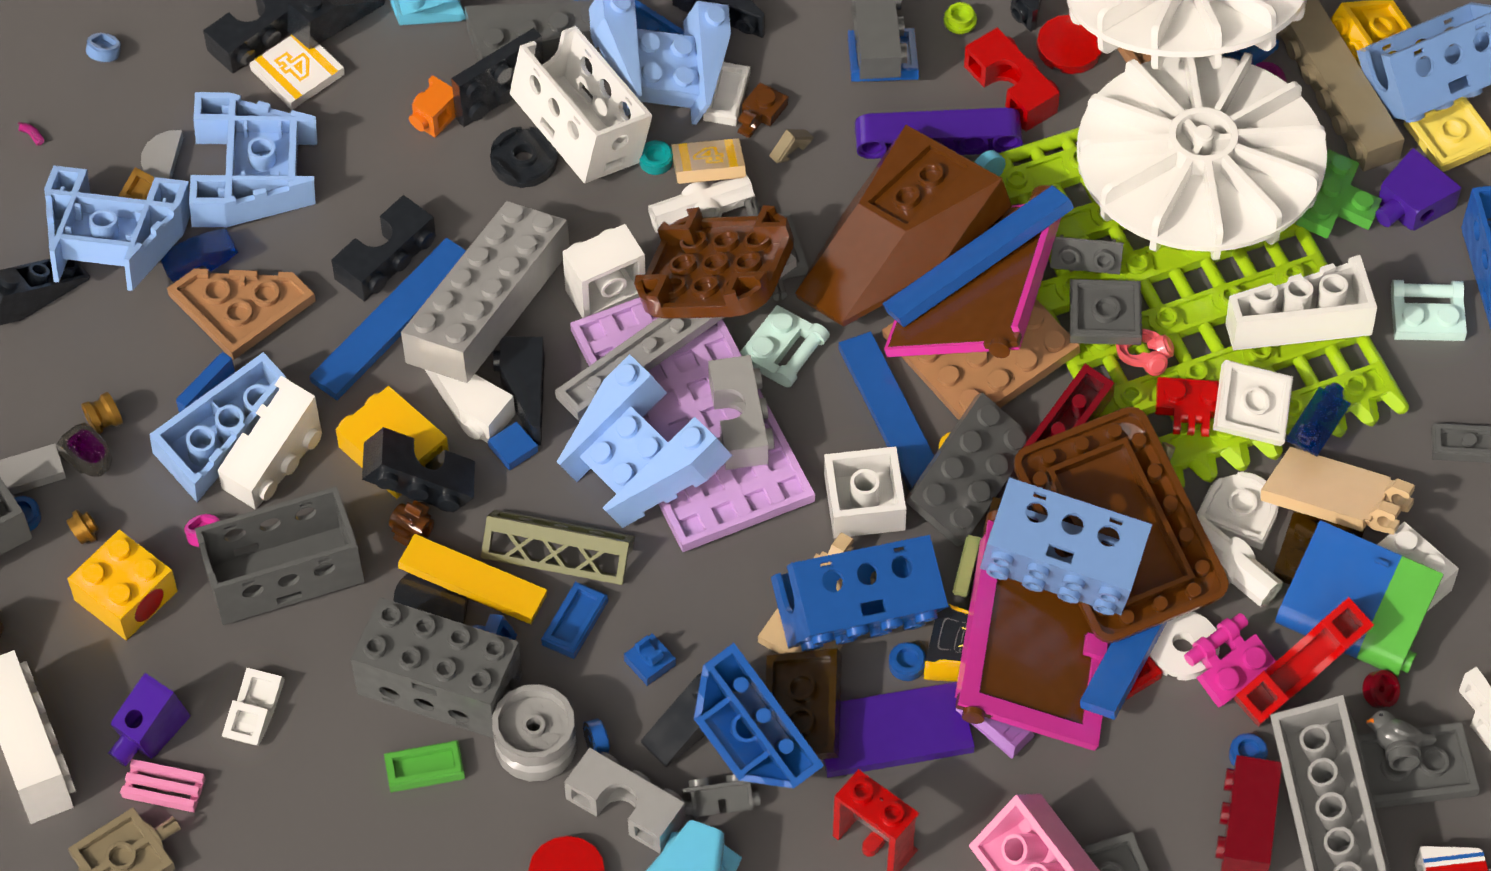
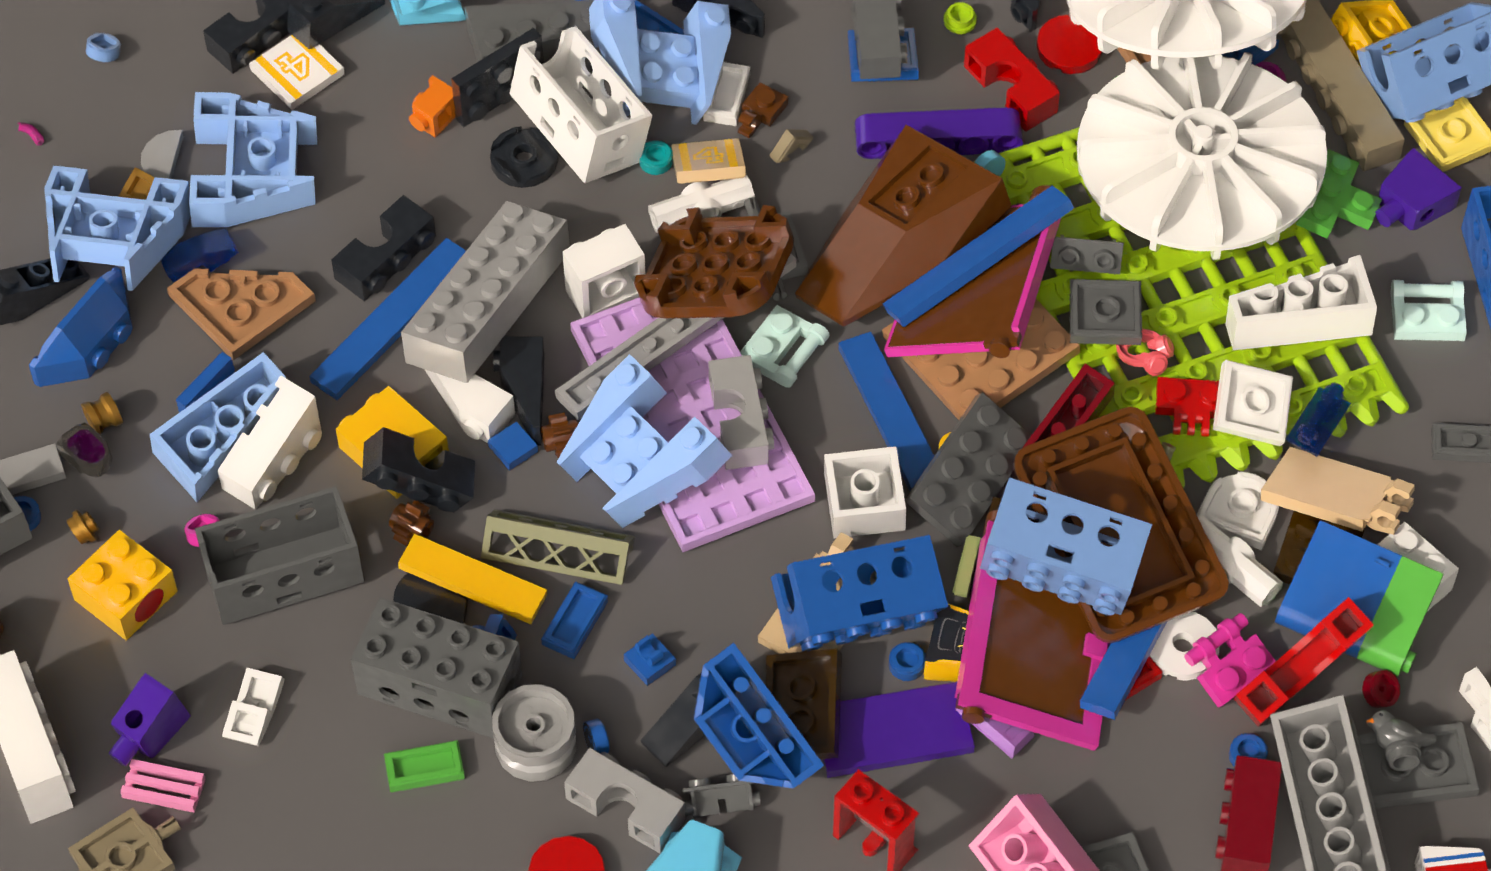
(86, 333): none -> blue wedge
(558, 432): none -> reddish brown gear

